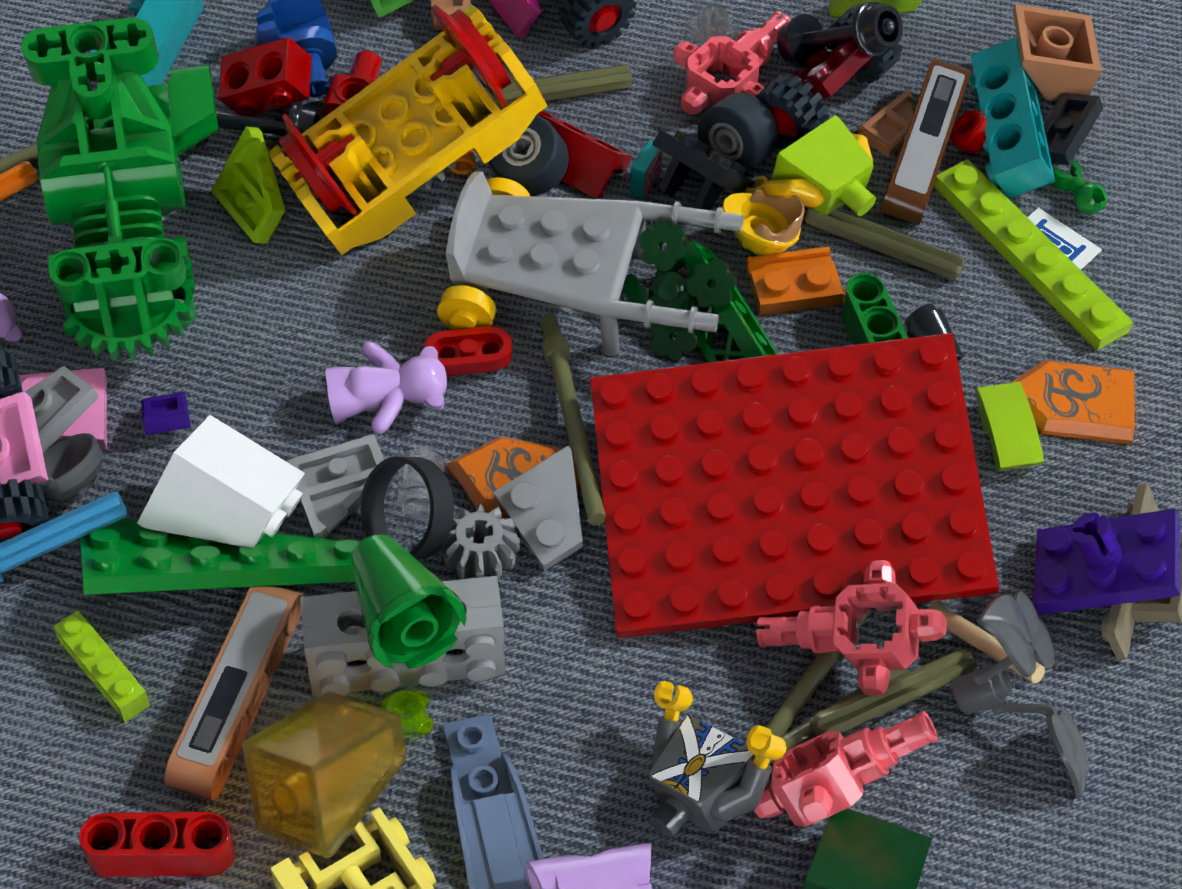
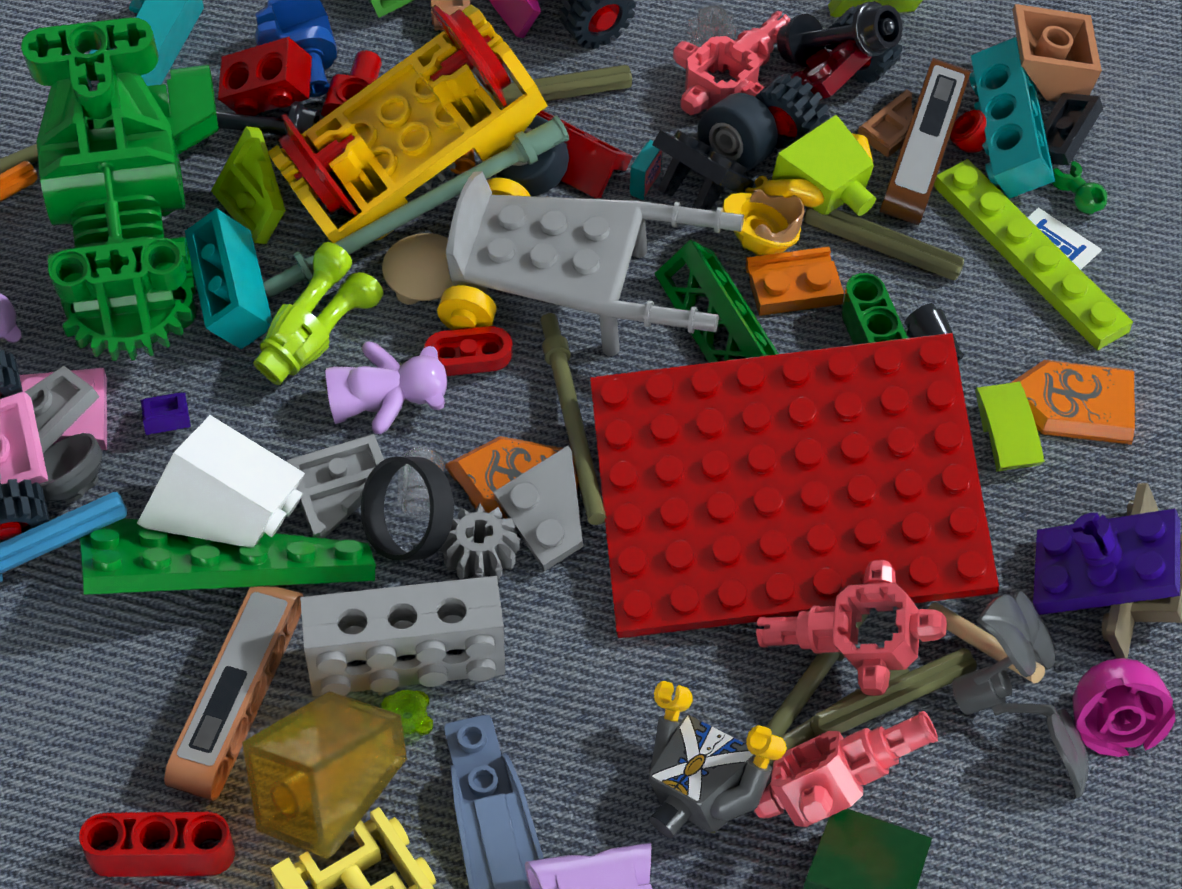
(101, 666): lime piece -> none
(228, 279): none -> teal brick
(300, 337): none -> lime piece
(403, 604): green cone -> none
(417, 268): none -> tan dish
(523, 149): none -> sand green bar
(671, 289): dark green plant -> none
(1122, 707): none -> dark pink cylinder

